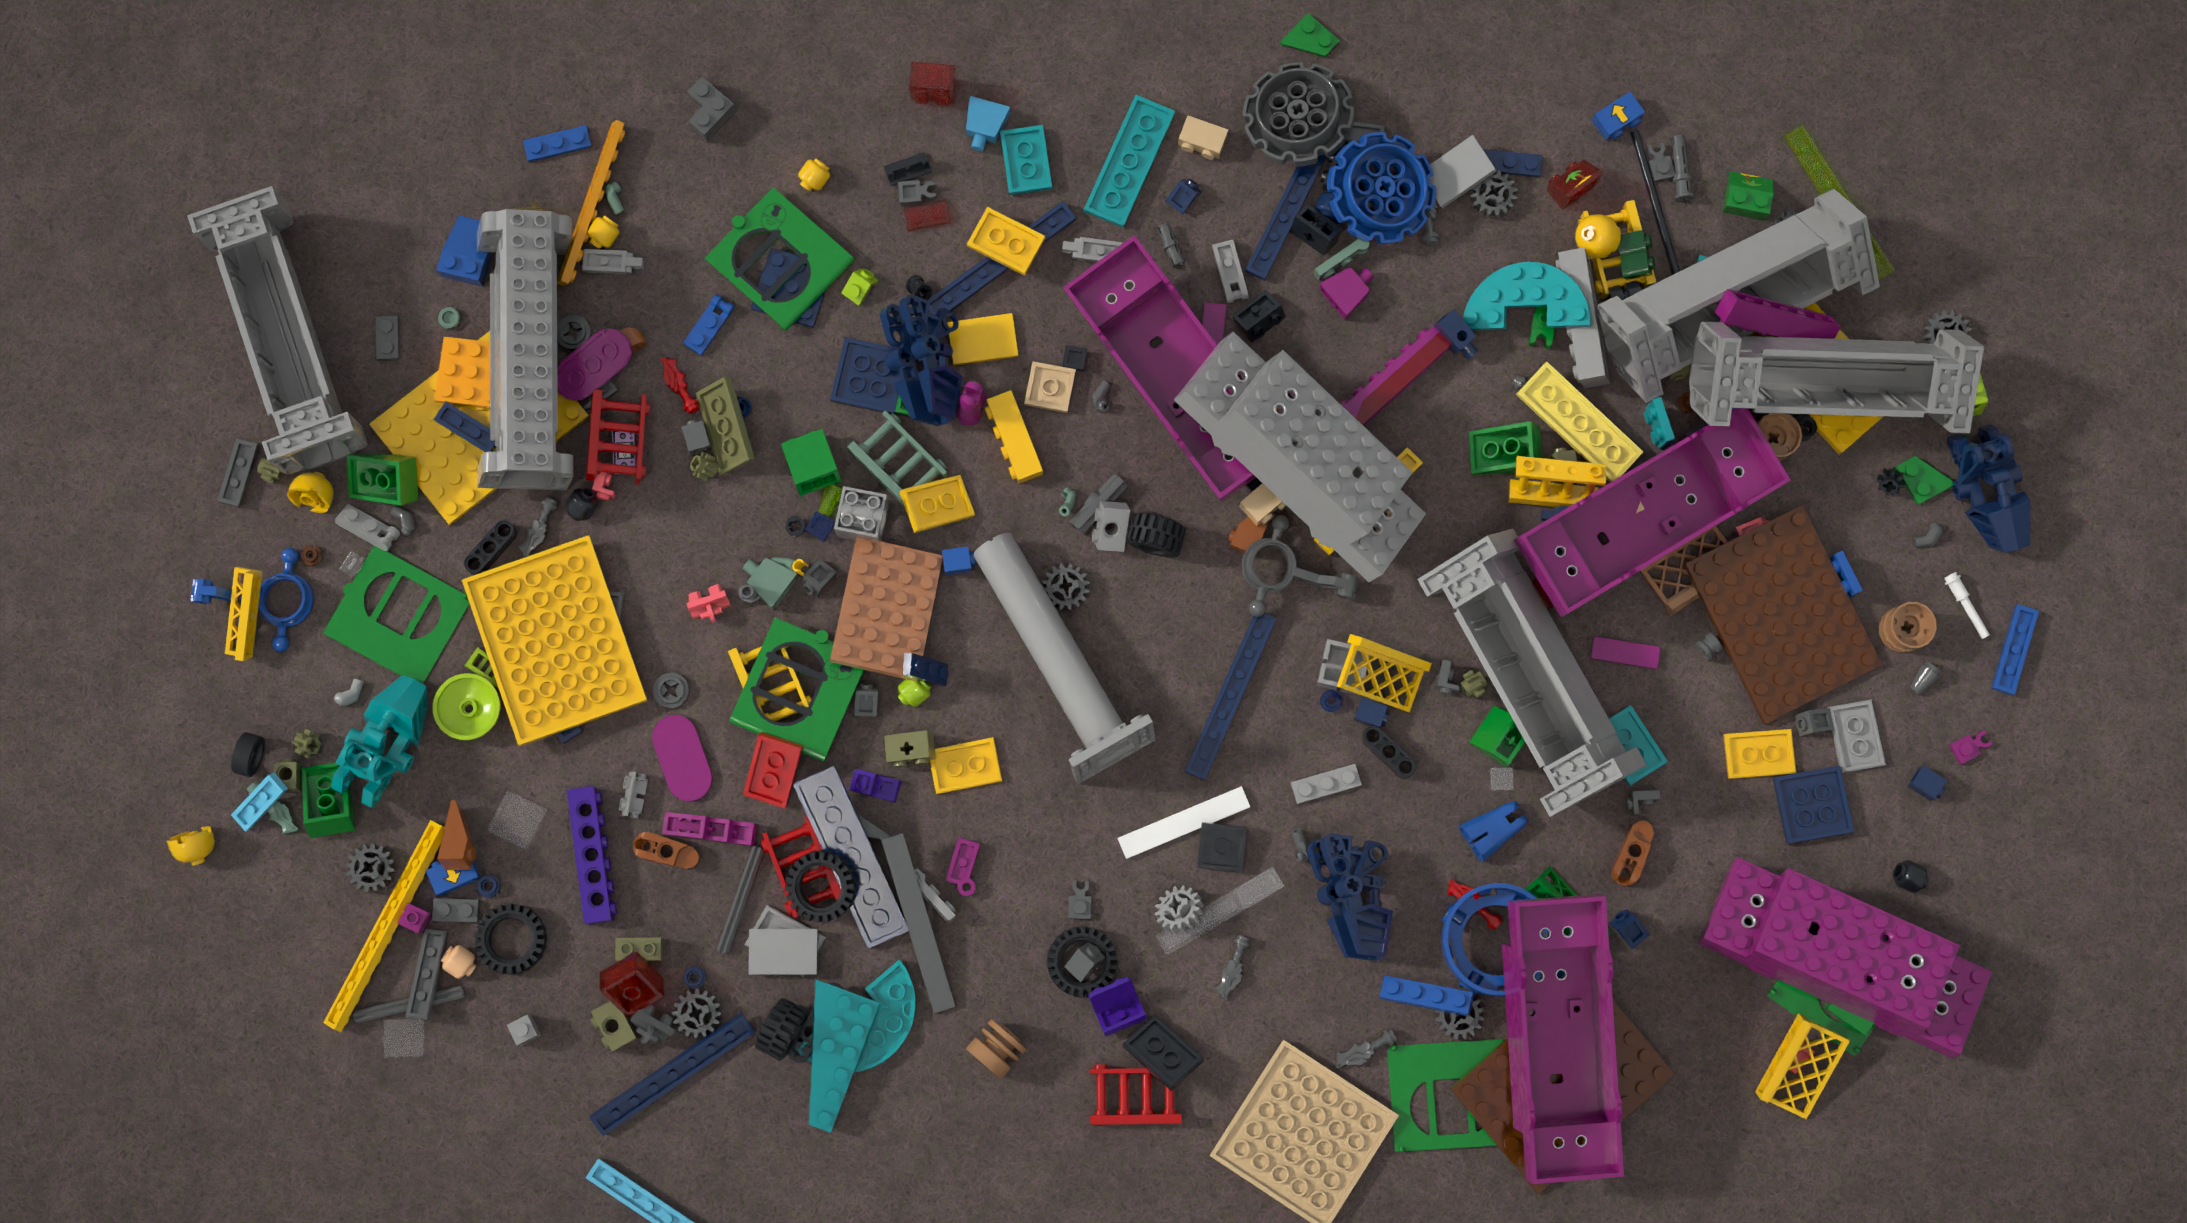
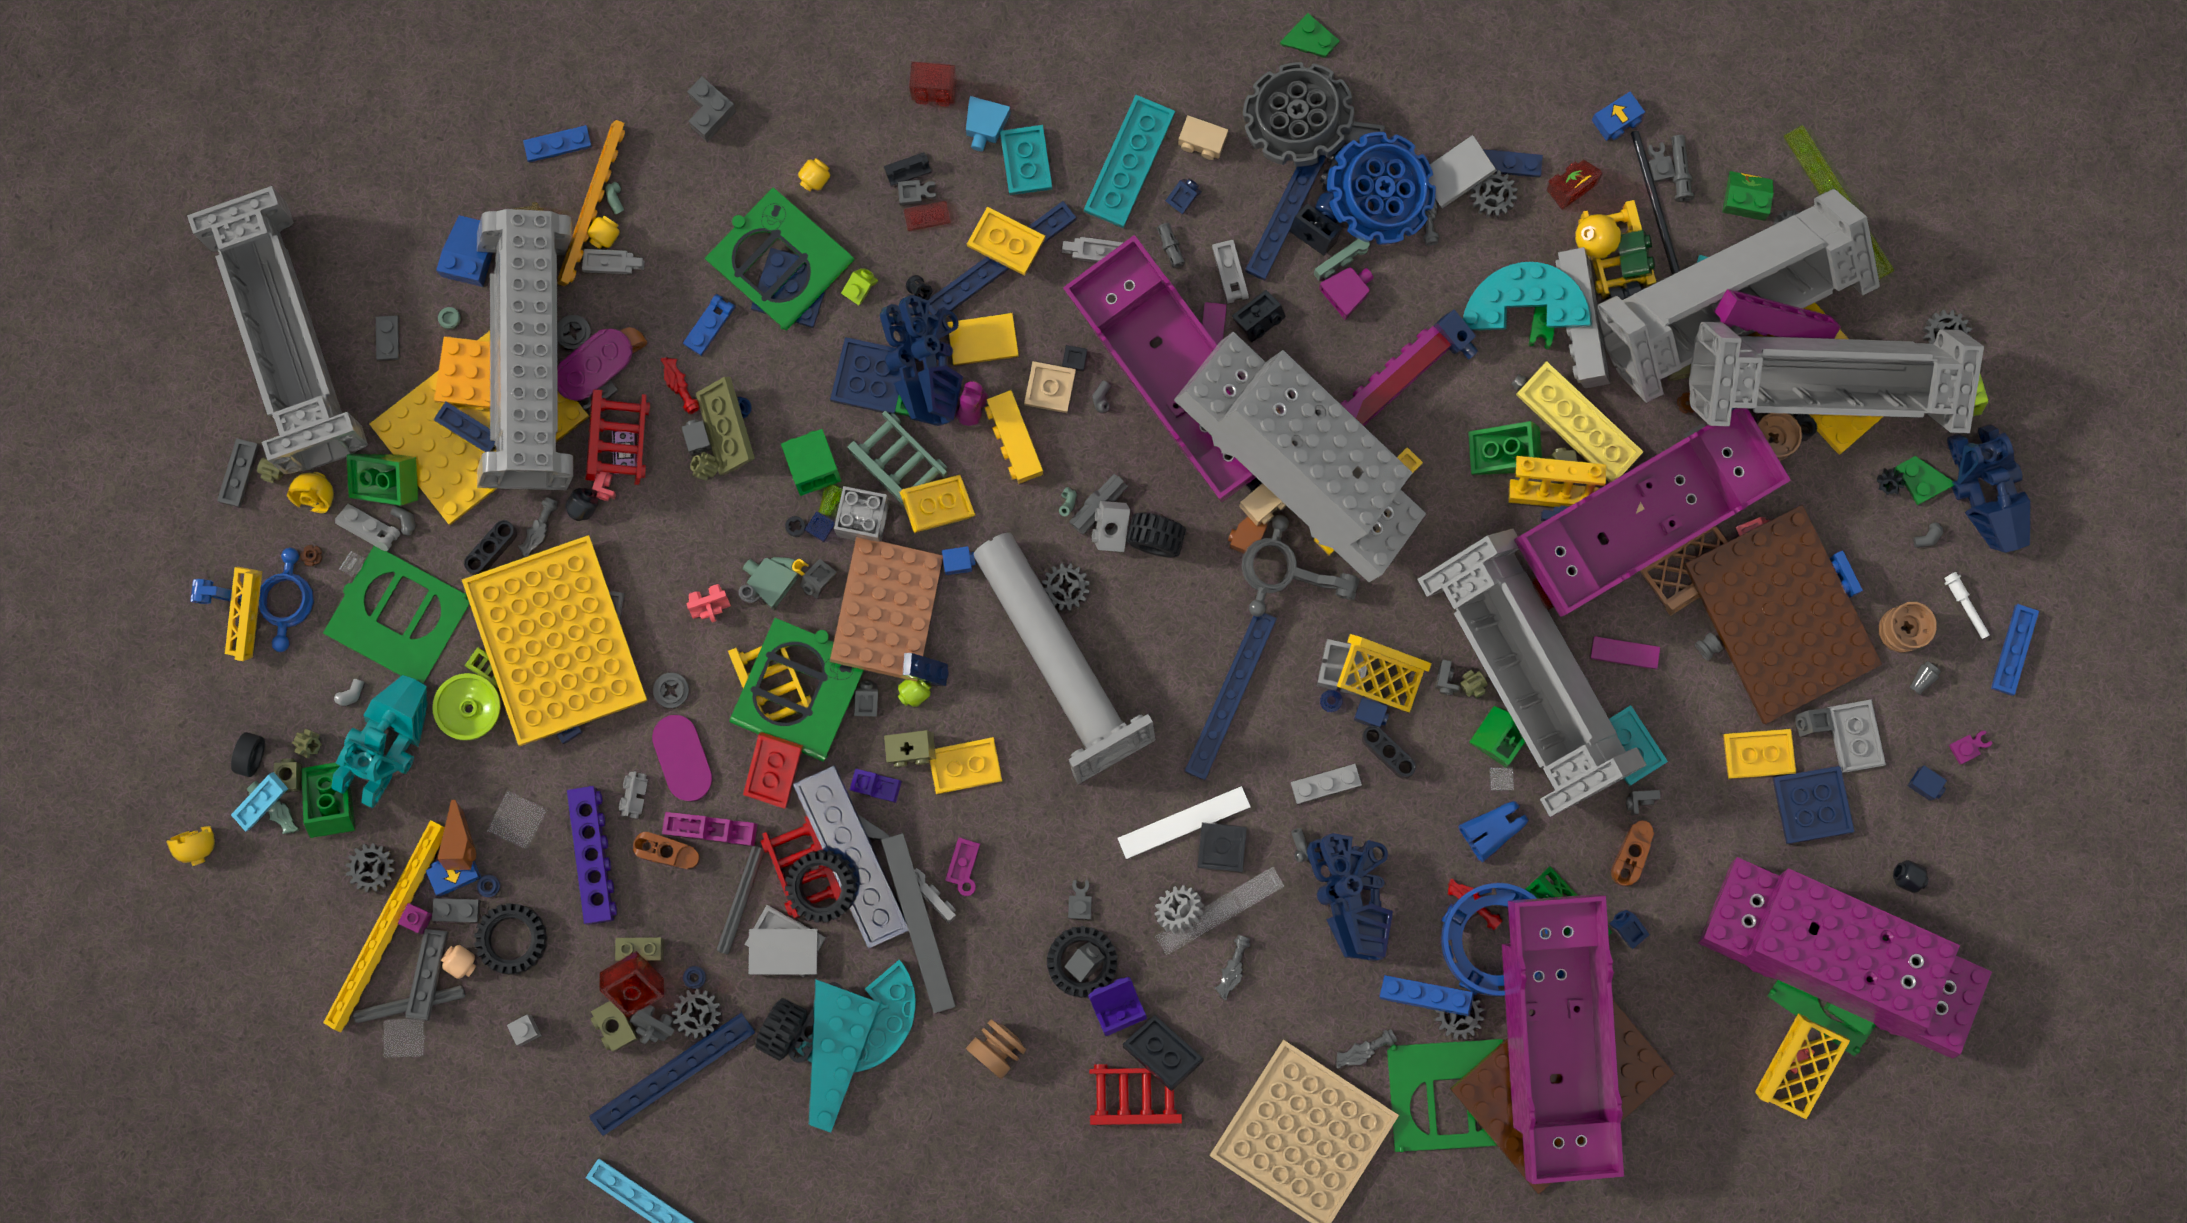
(1658, 419): teal plate -> none

